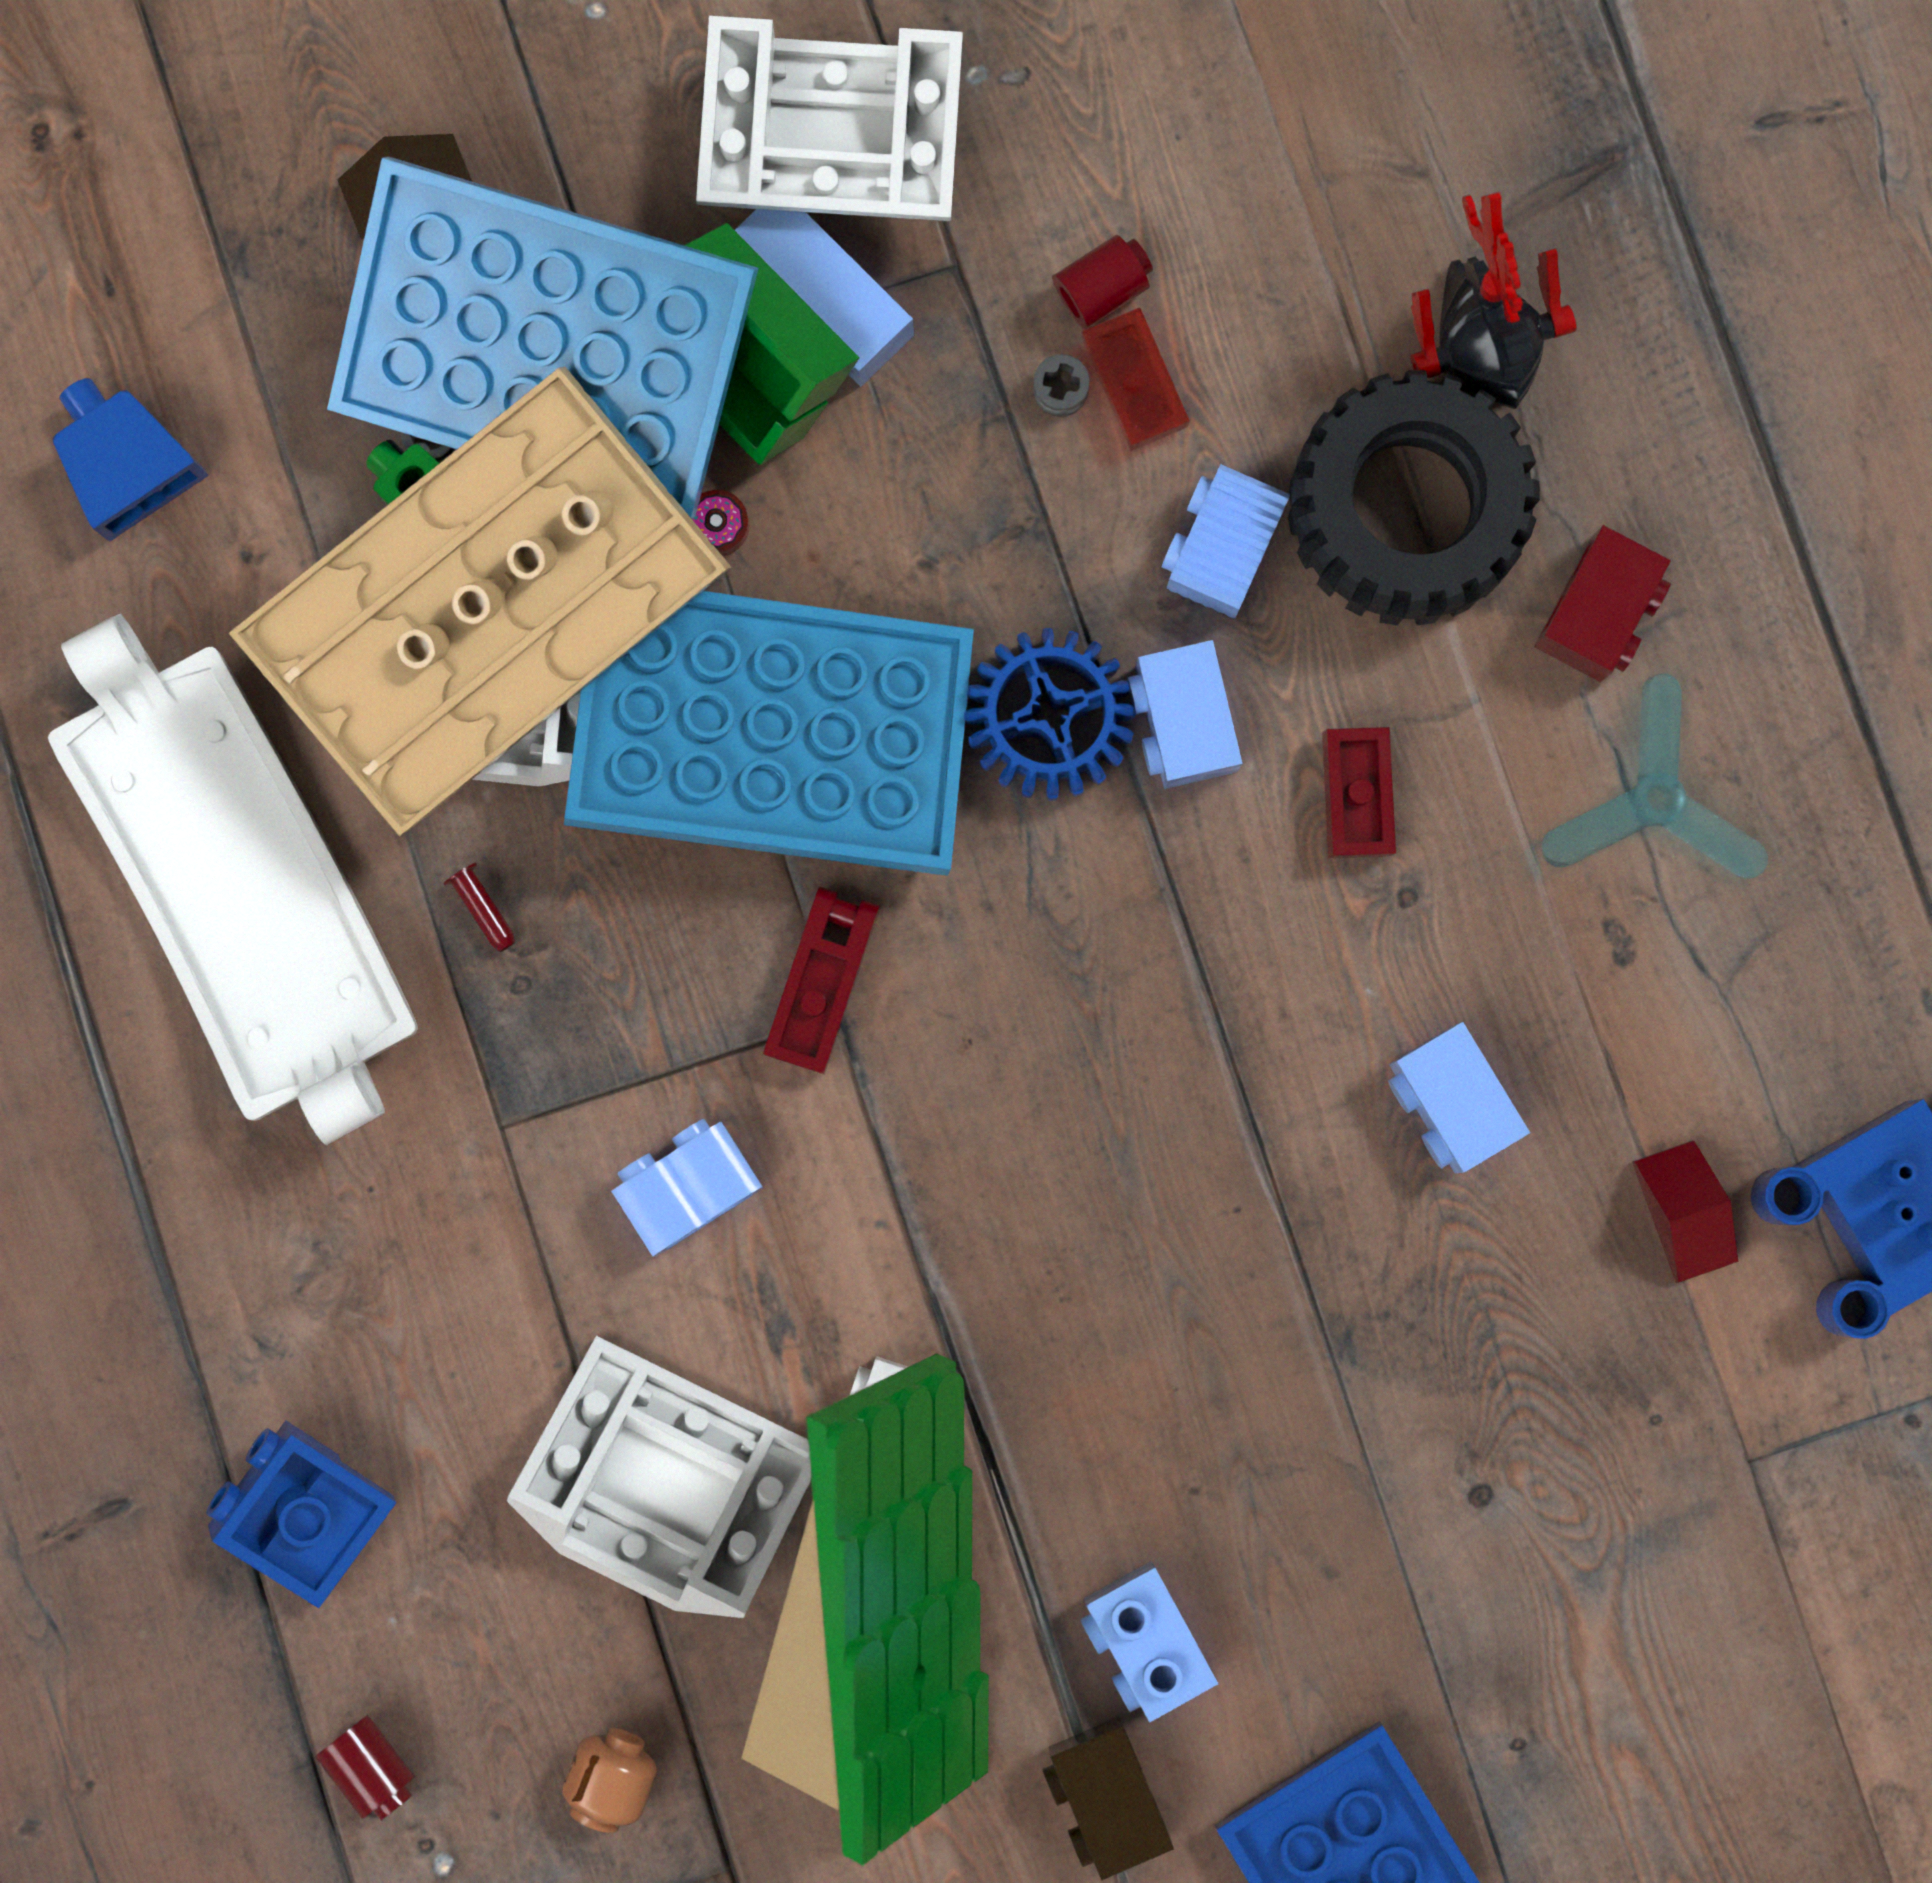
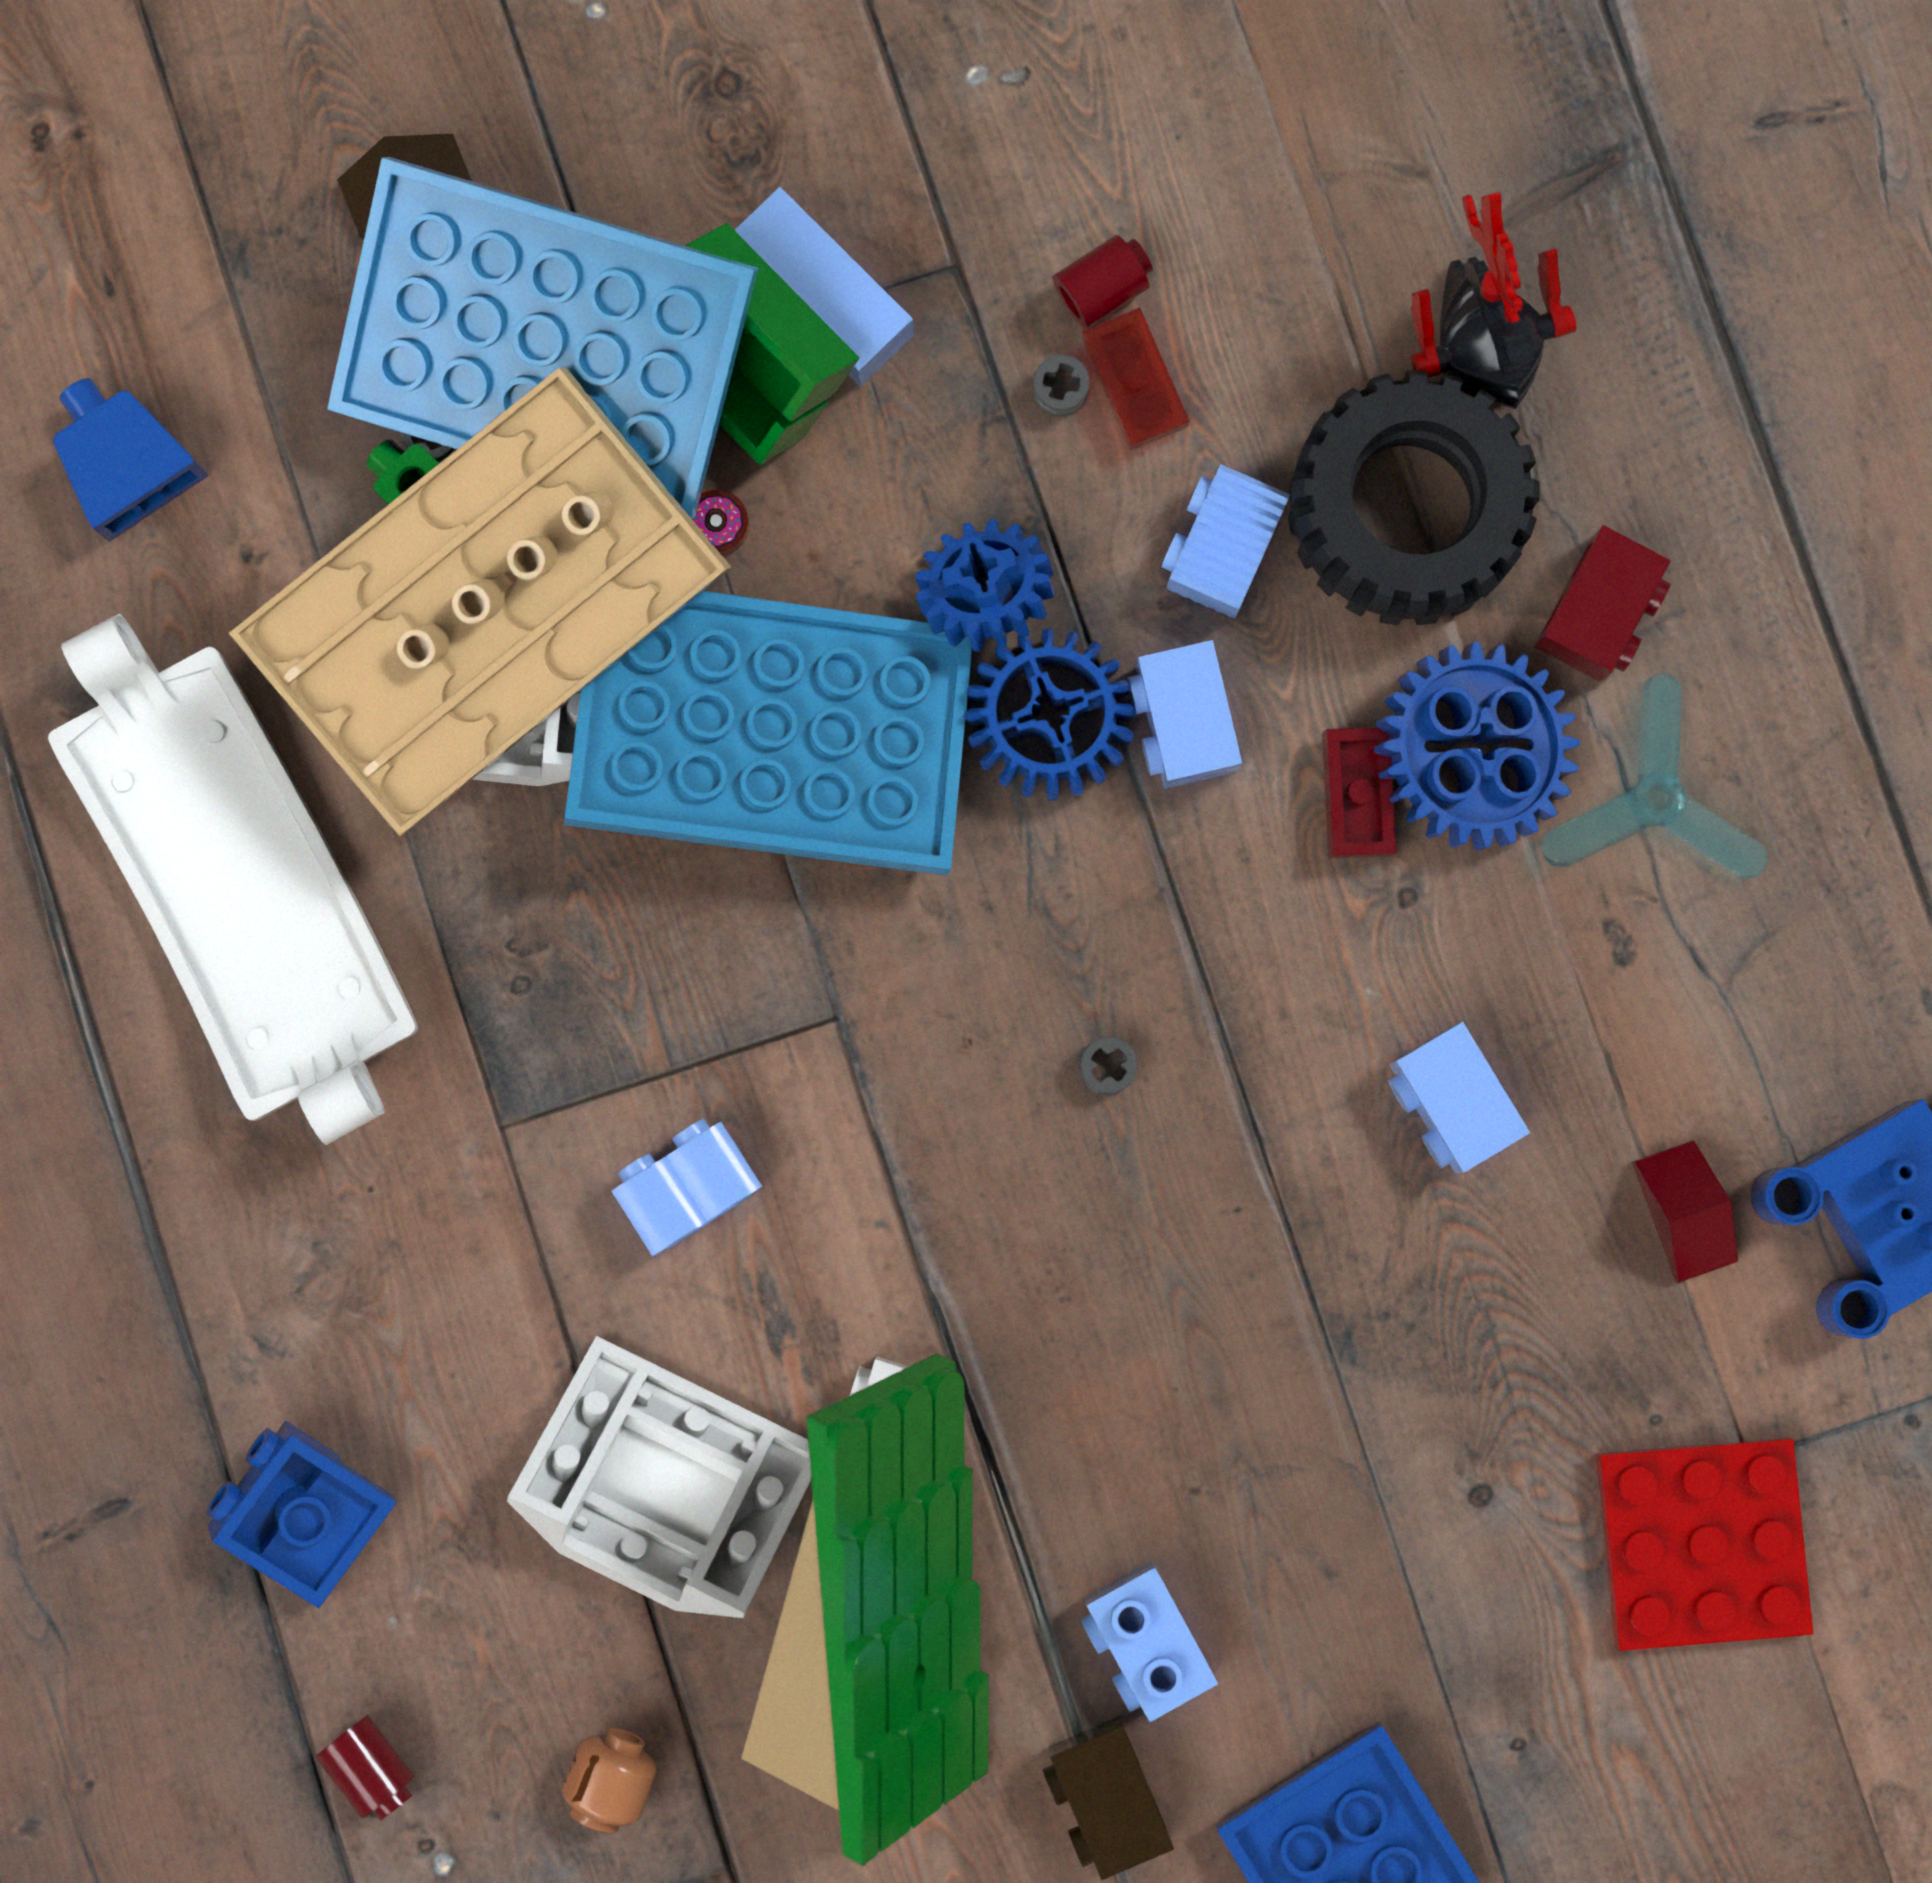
(482, 908): dark red piece -> none
(820, 983): dark red plate -> none
(829, 122): white slope -> none
(1016, 585): none -> blue gear
(1106, 1046): none -> dark grey bush
(1472, 691): none -> blue gear
(1704, 1544): none -> red plate

